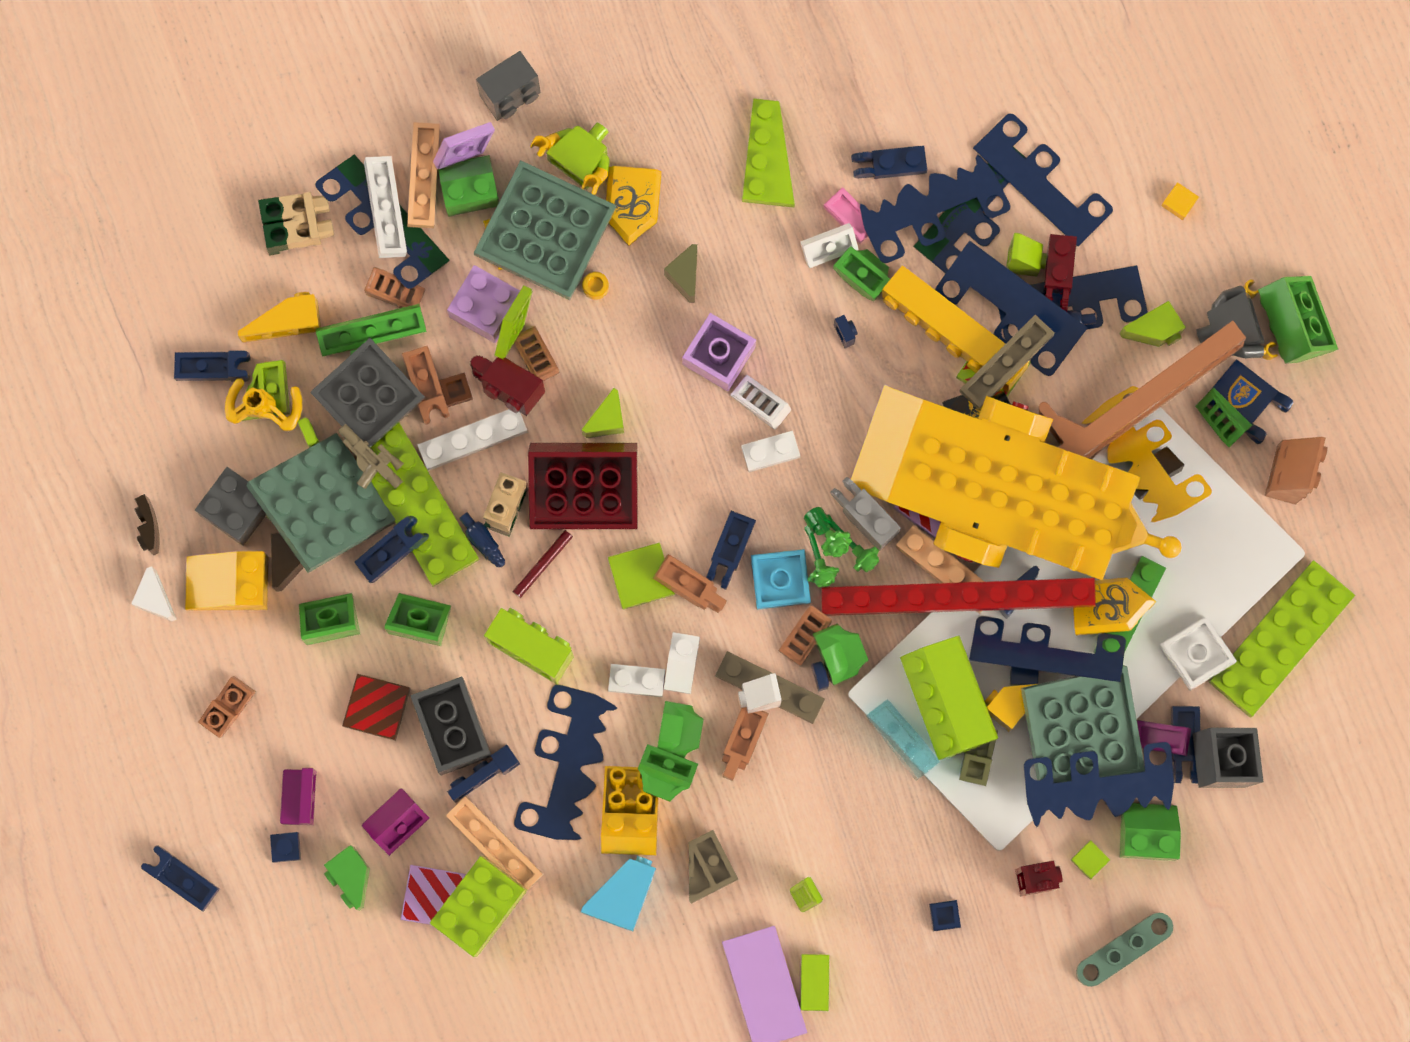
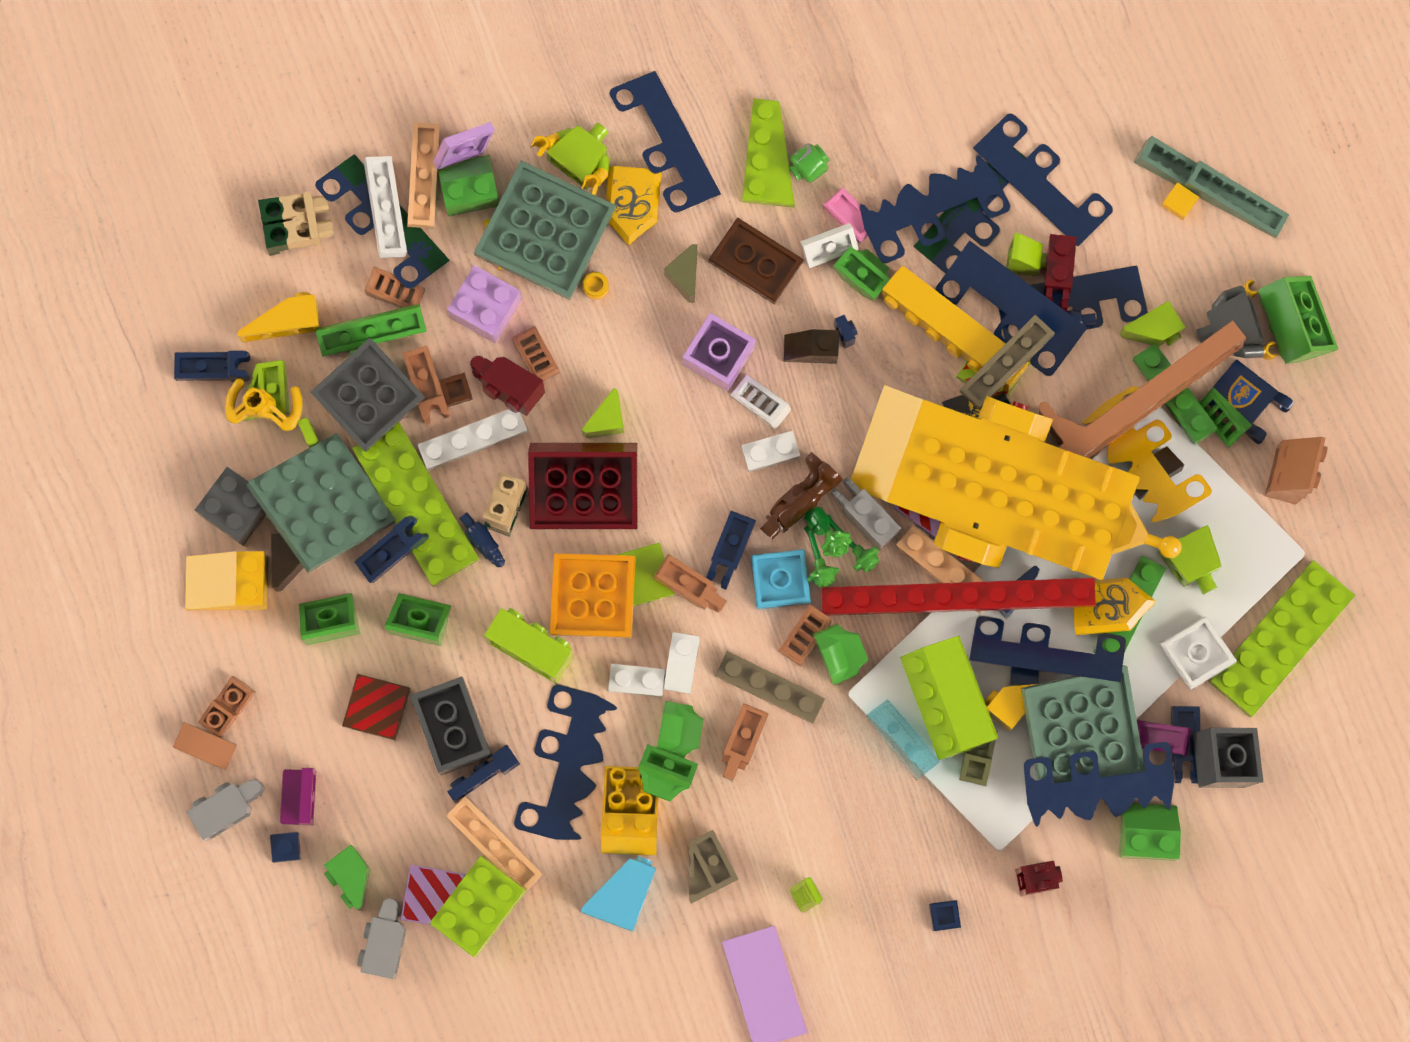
(149, 532): dark brown slope -> none
(152, 596): white slope -> none
(182, 879): dark blue plate -> none
(204, 745): none -> nougat slope
(224, 808): none -> light grey hinge
(369, 461): dark tan piece -> none
(384, 942): none -> light grey hinge
(395, 821): magenta panel -> none
(509, 86): dark grey brick -> none
(513, 322): lime tile -> none
(542, 564): dark red bar -> none
(592, 595): none -> light orange plate
(676, 144): none -> dark blue piece
(756, 260): none -> reddish brown tile
(760, 694): white slope -> none
(801, 497): none -> reddish brown piece
(809, 163): none -> bright green head
(812, 346): none -> dark brown slope
(814, 982): lime tile -> none
(820, 676): dark blue tile -> none
(891, 162): dark blue hinge -> none
(1090, 859): lime tile -> none
(1124, 949): sand green plate -> none
(1183, 406): none -> bright green plate
(1196, 560): none -> lime torso
(1211, 186): none -> sand green slope

